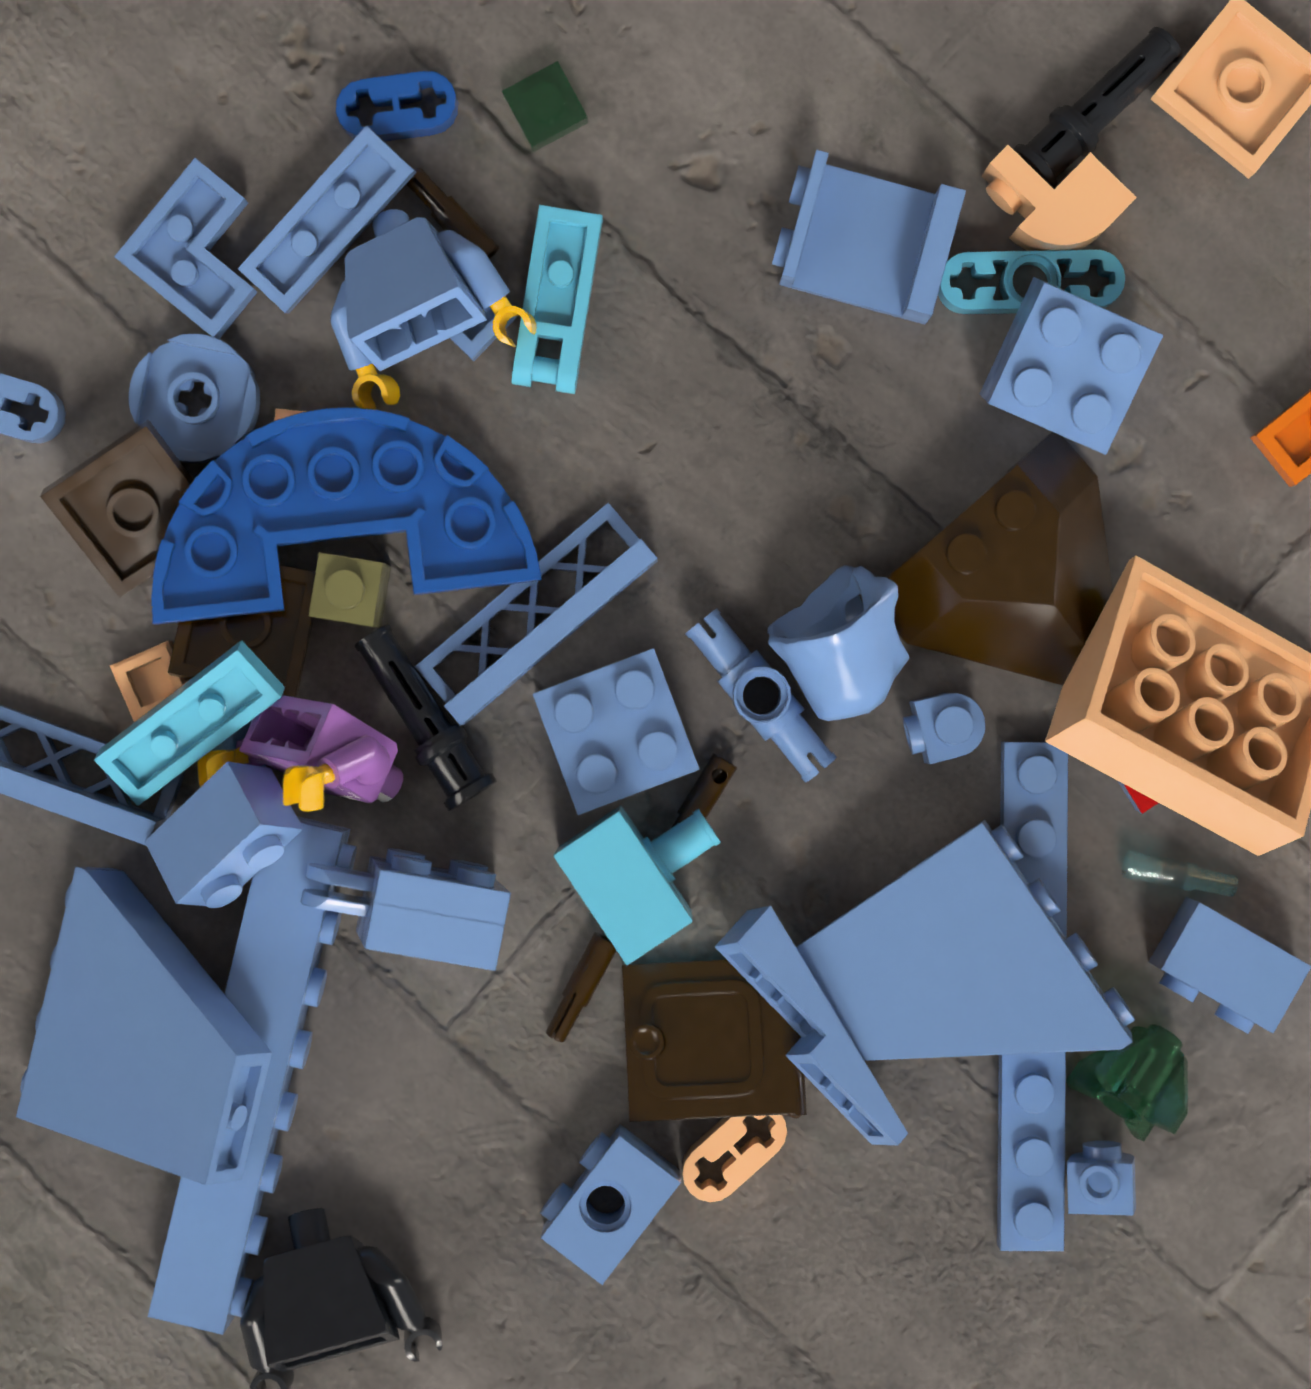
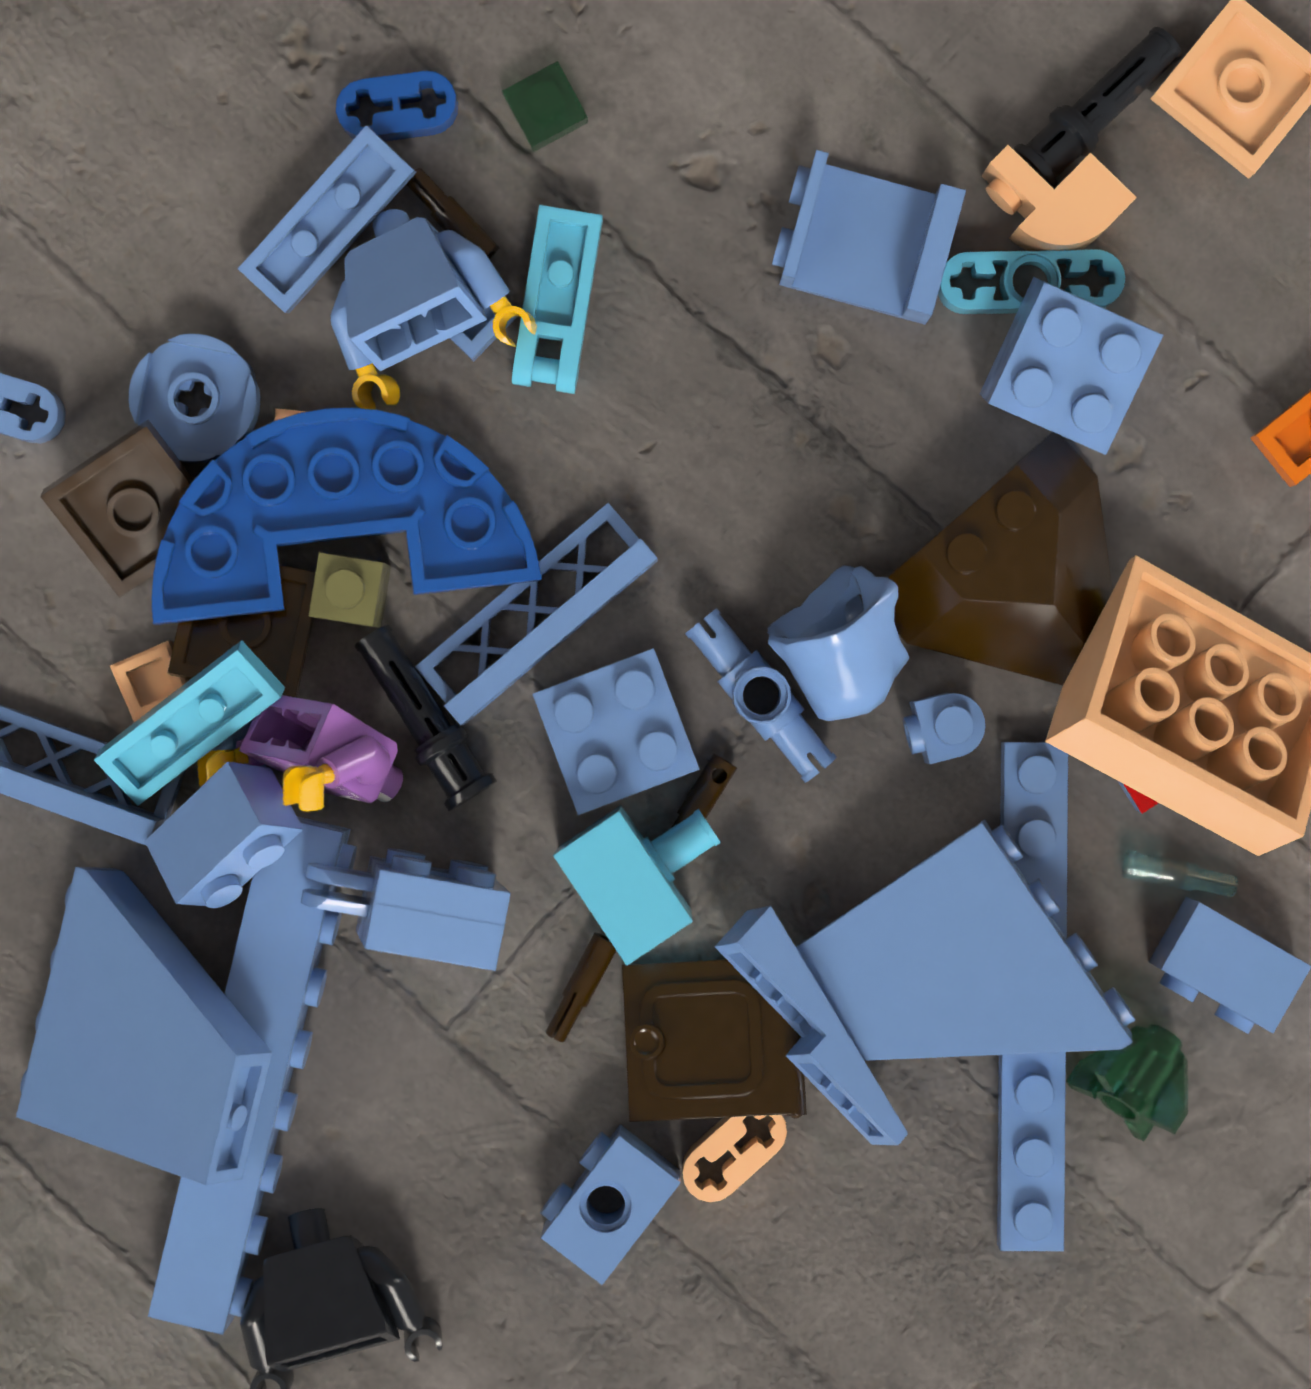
(175, 244): medium blue plate -> none
(1101, 1180): medium blue plate -> none

